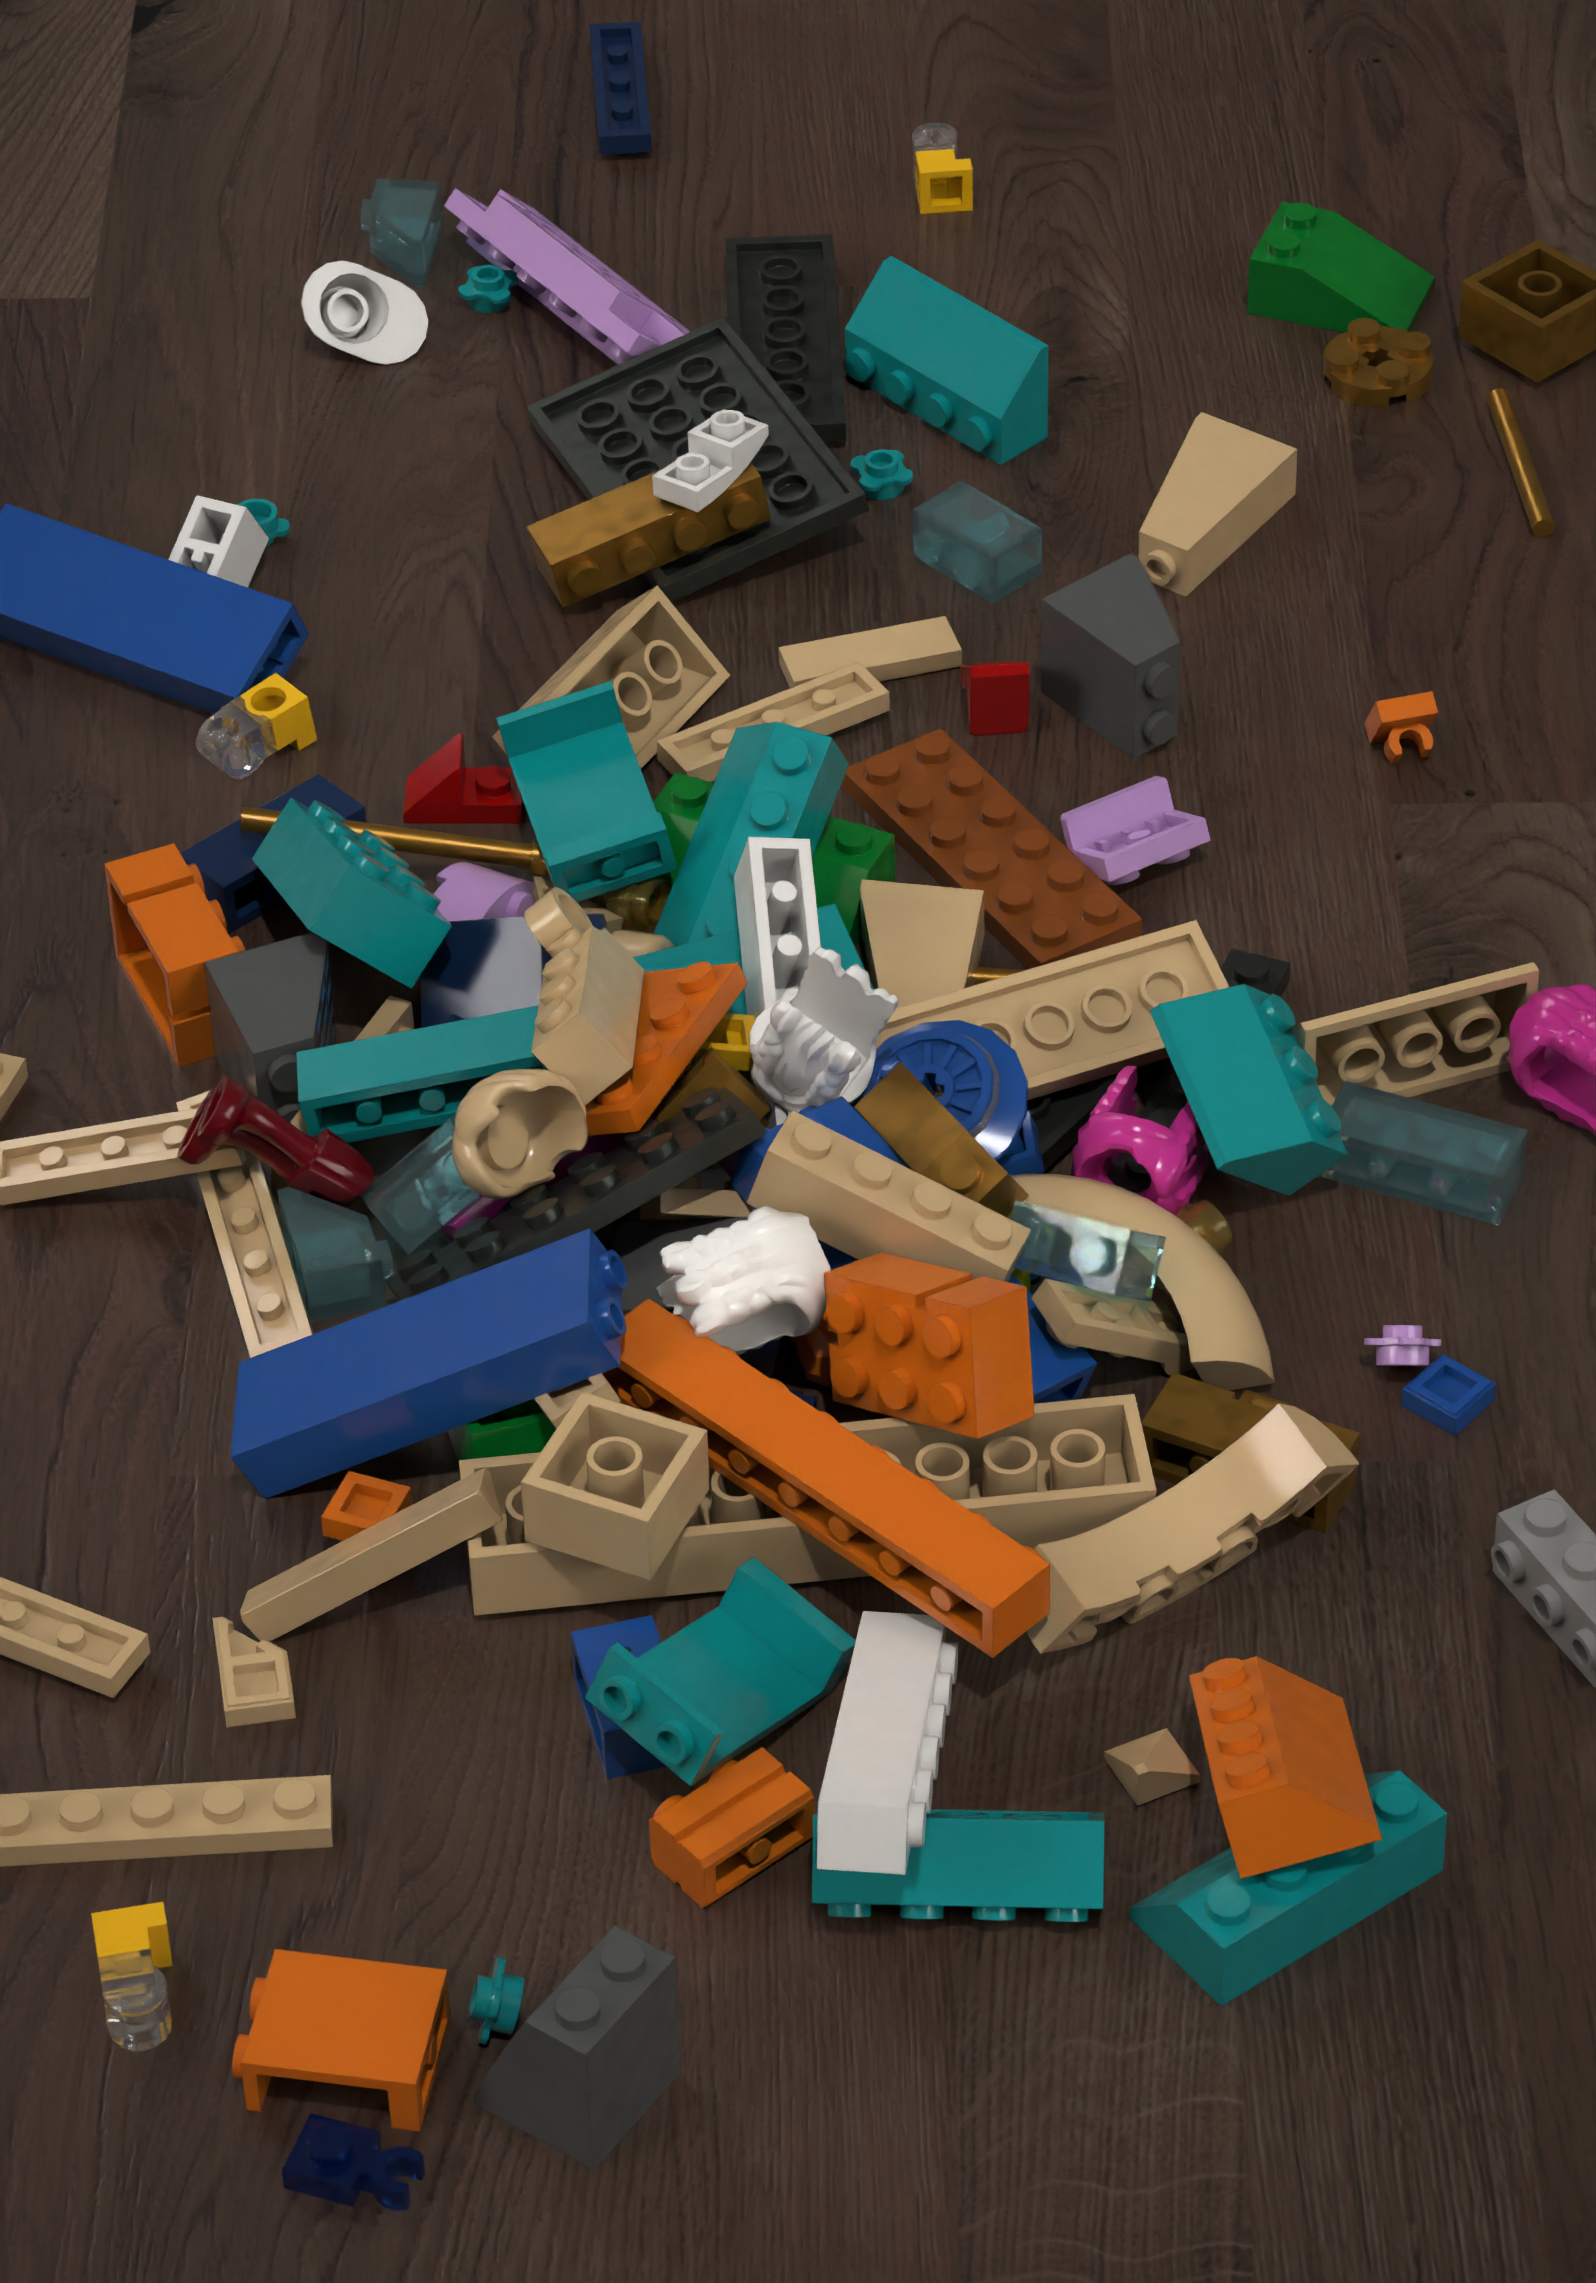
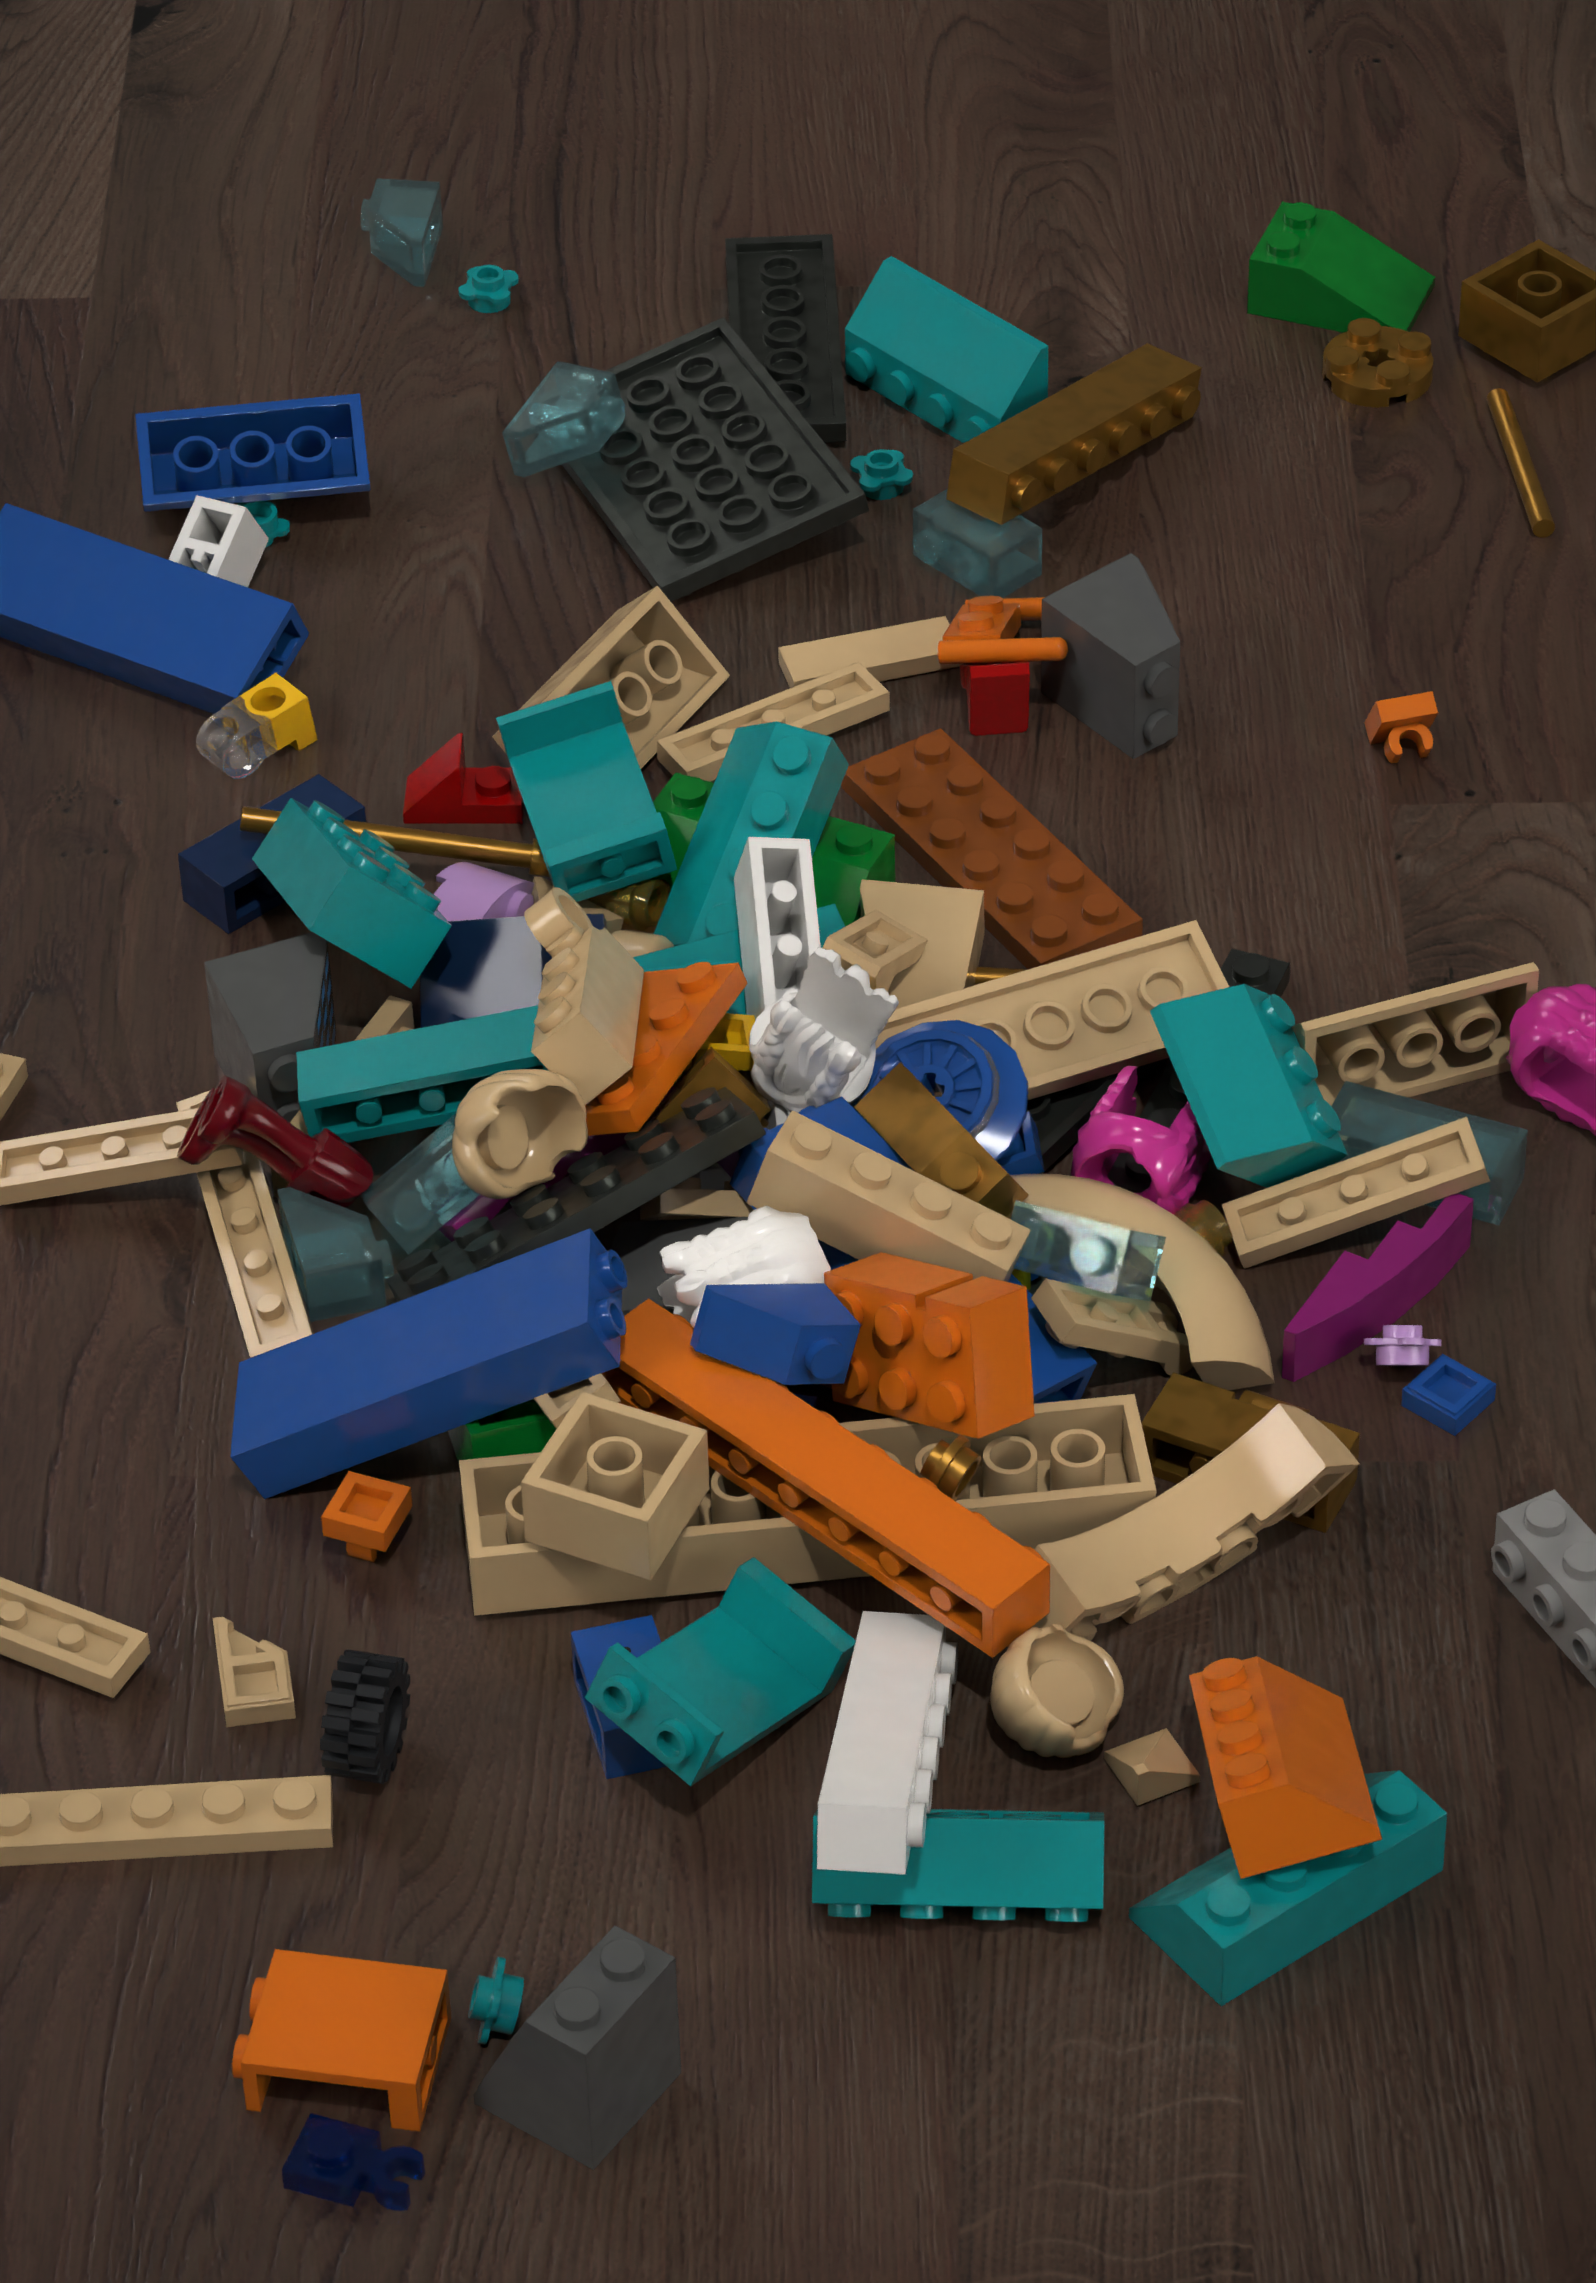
(135, 1992): clear leg -> none
(161, 941): orange piece -> none
(252, 451): none -> blue slope
(364, 313): white piece -> none
(365, 1716): none -> black tyre
(372, 1557): tan slope -> none
(564, 276): lavender slope -> none
(564, 418): none -> clear light blue slope
(620, 88): dark blue plate -> none
(636, 532): pearl gold brick -> none
(715, 459): white slope -> none
(731, 1826): orange brick -> none
(778, 1331): none -> blue slope
(877, 946): none -> tan slope
(939, 177): yellow leg -> none
(951, 1466): none -> pearl gold plate
(986, 633): none -> orange plate
(1056, 1692): none -> tan piece
(1073, 433): none -> pearl gold brick
(1132, 831): lavender bracket -> none
(1213, 501): tan slope -> none
(1355, 1192): none -> tan plate
(1374, 1292): none -> magenta slope

